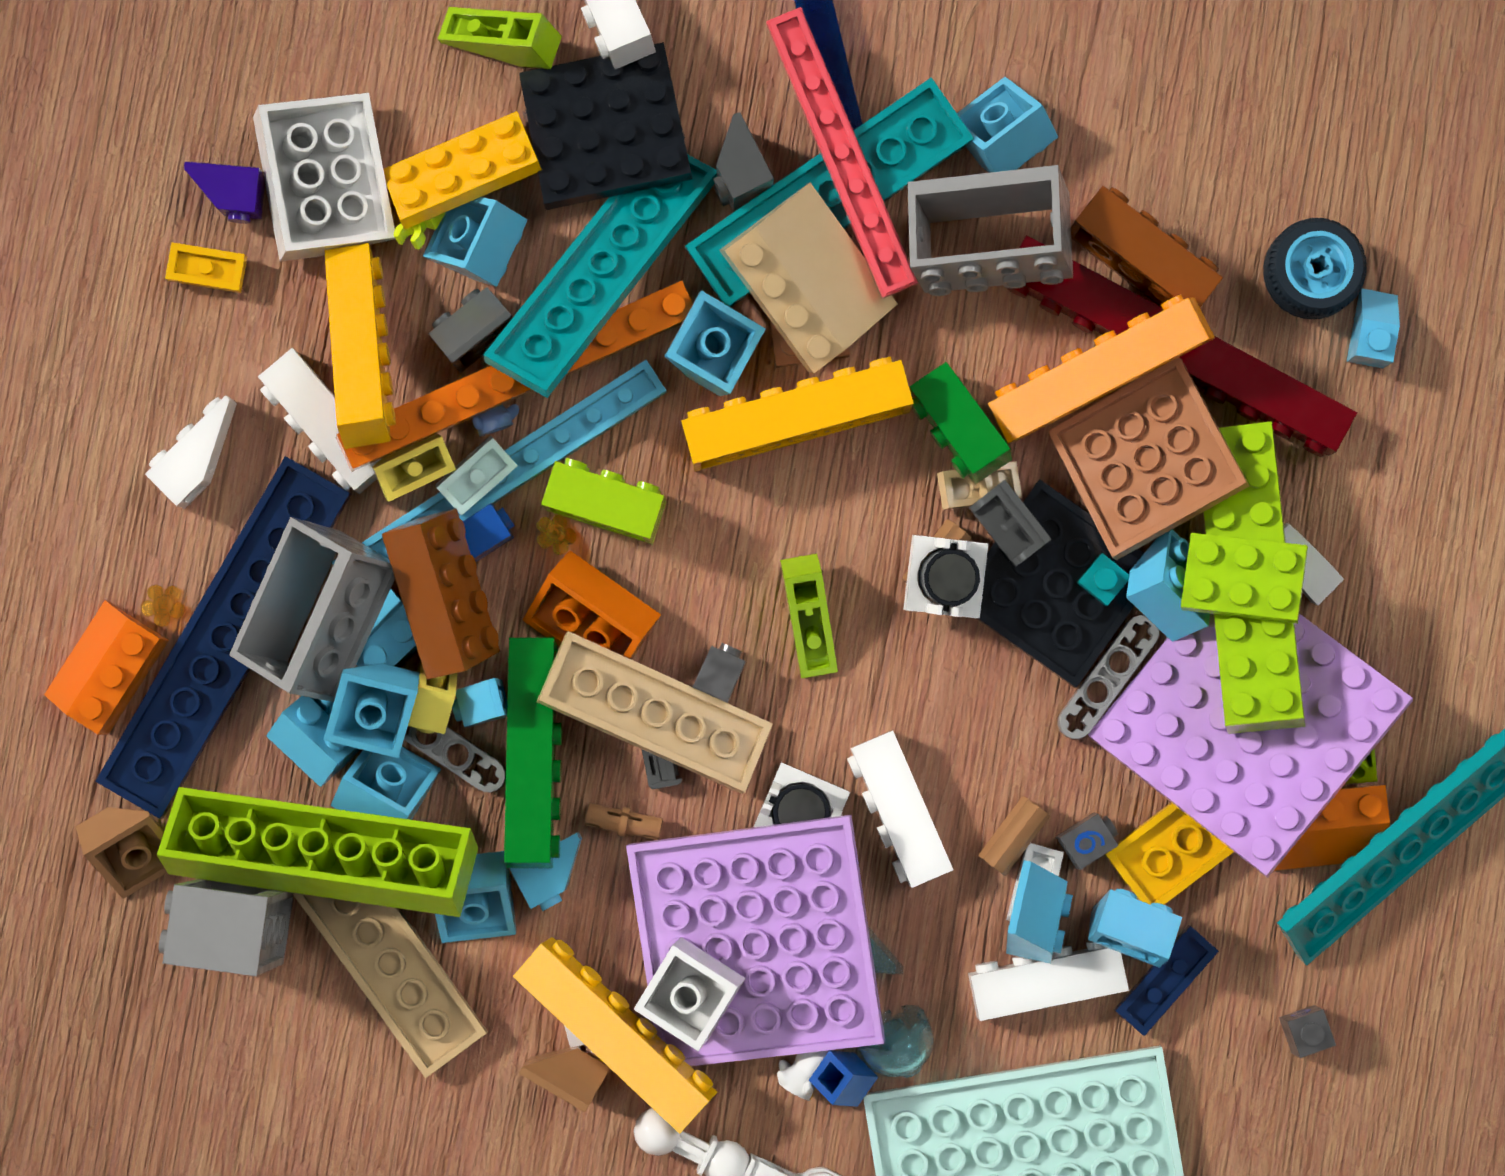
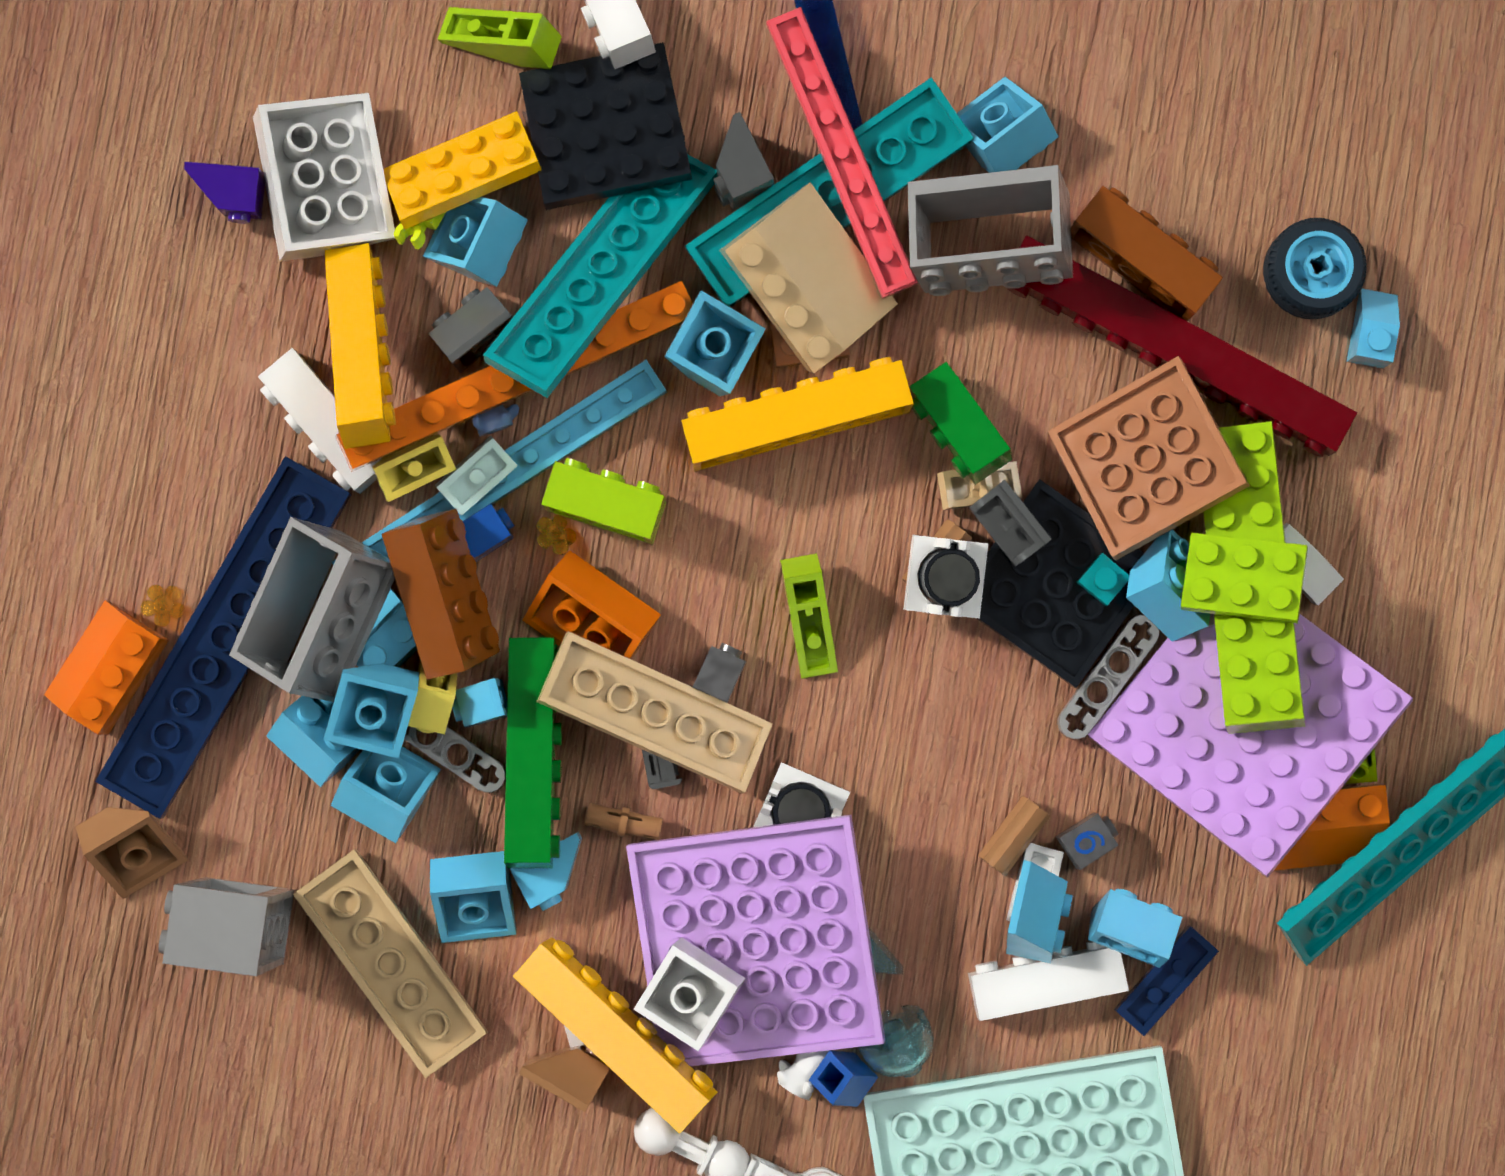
(192, 461): white slope -> none
(206, 267): yellow plate -> none
(318, 851): lime brick -> none
(901, 810): white brick -> none
(1101, 370): light orange brick -> none
(1166, 855): yellow plate -> none
(1307, 1031): flat silver brick -> none

